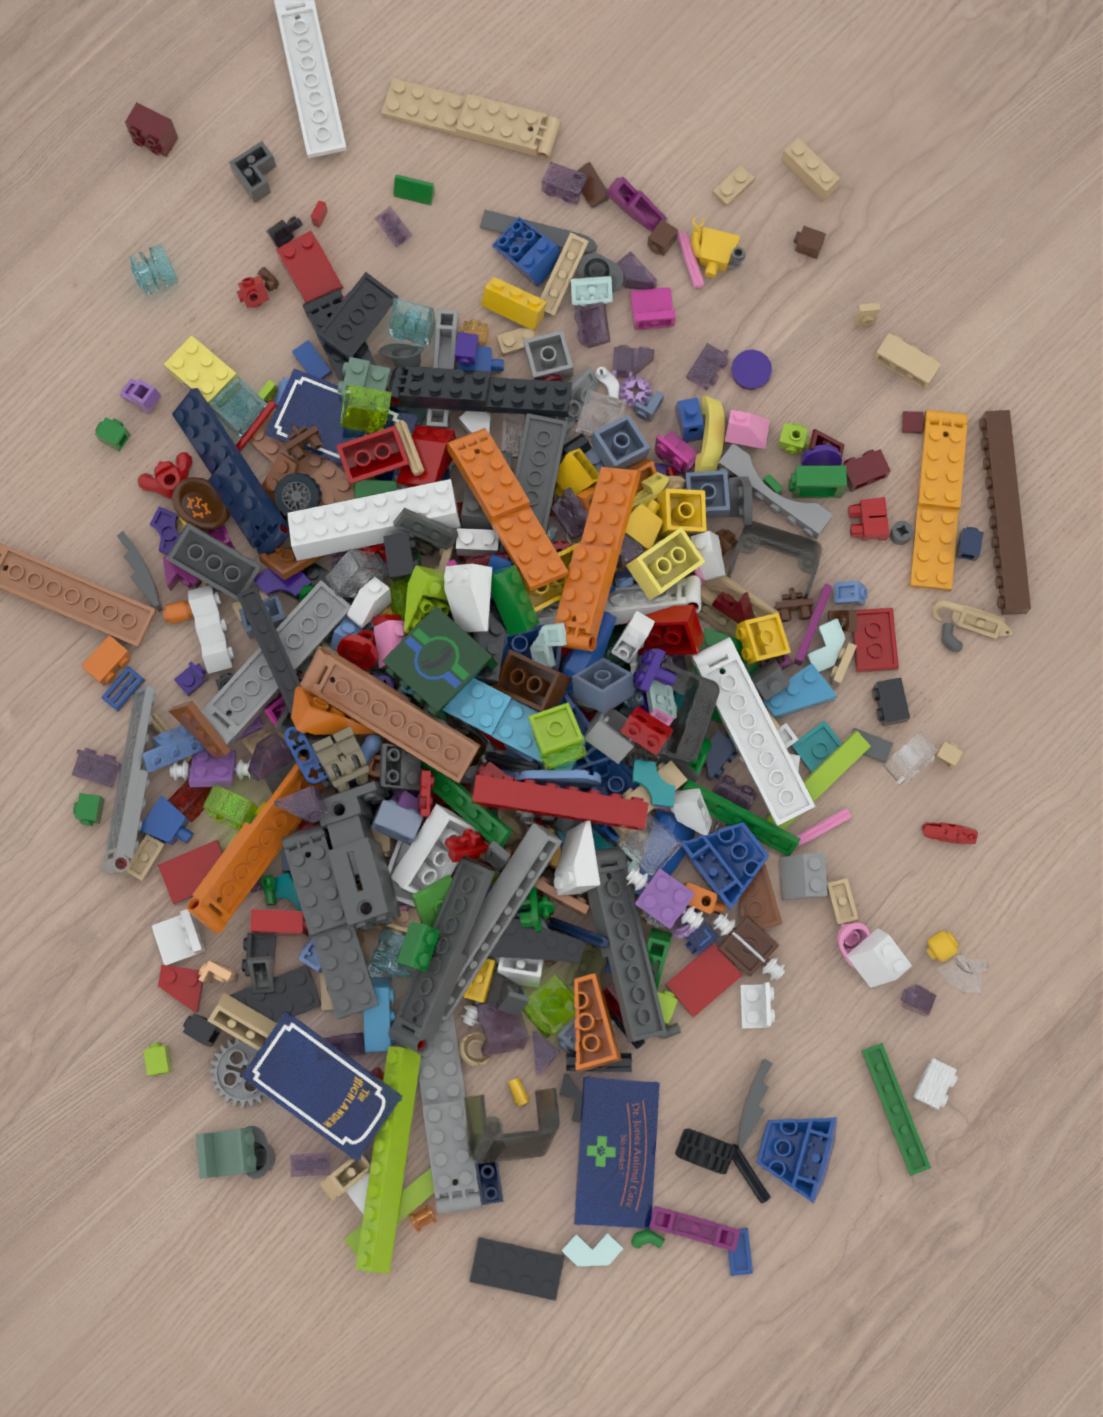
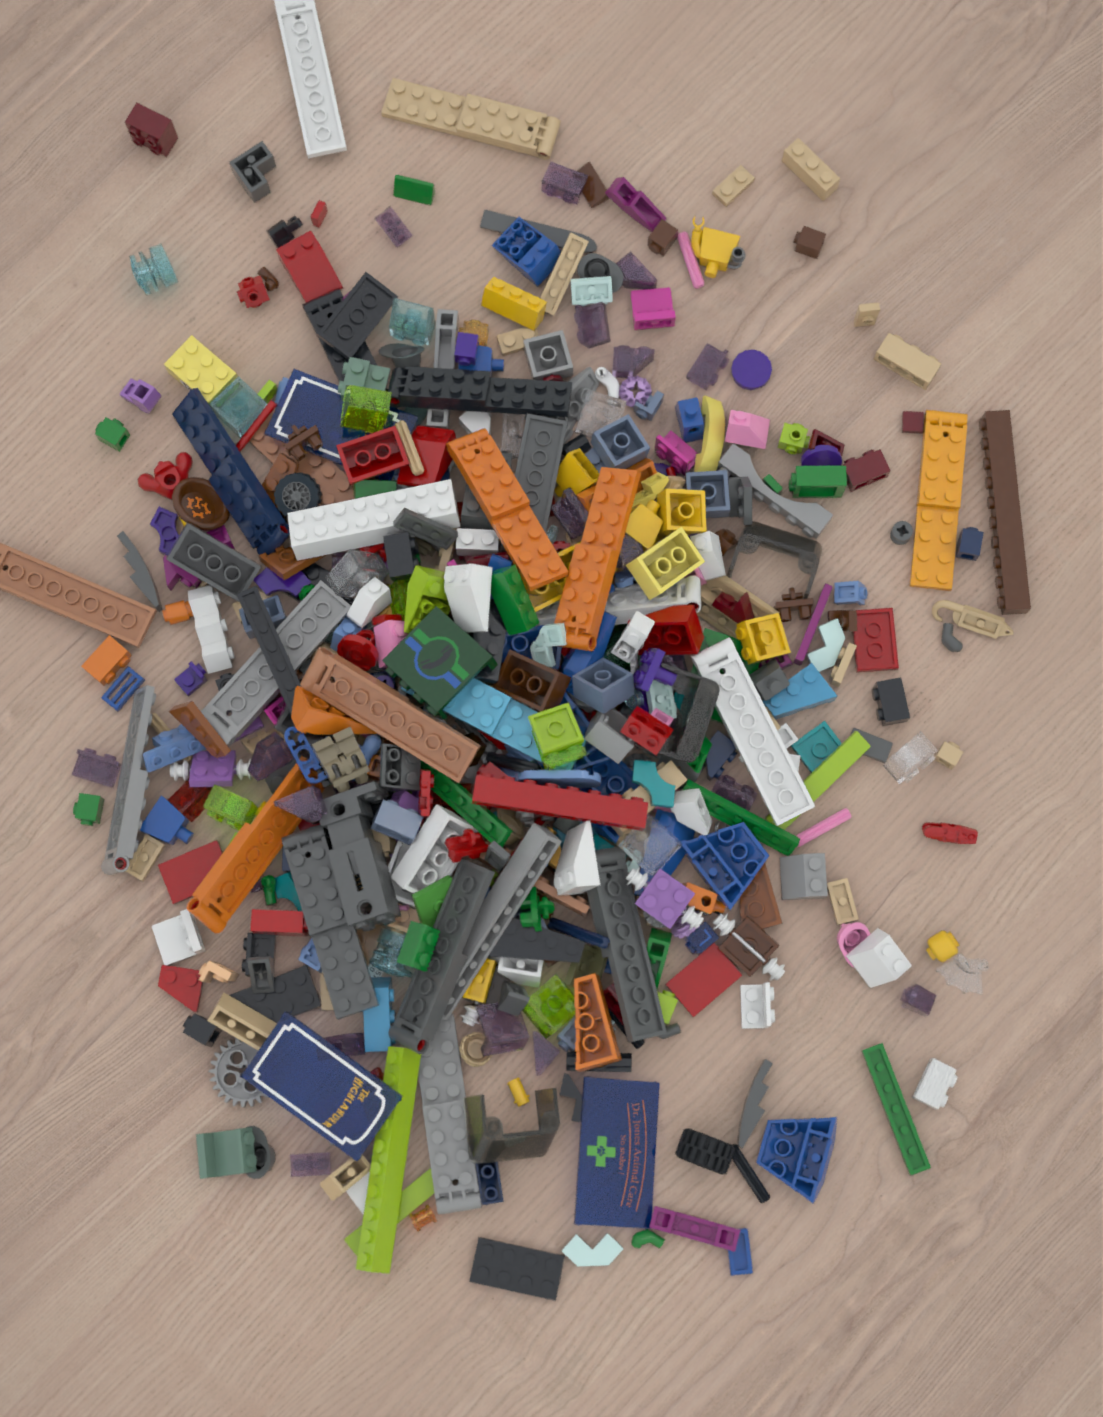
(157, 1059): lime brick -> none
(311, 360): blue tile -> none
(872, 519): red hips -> none

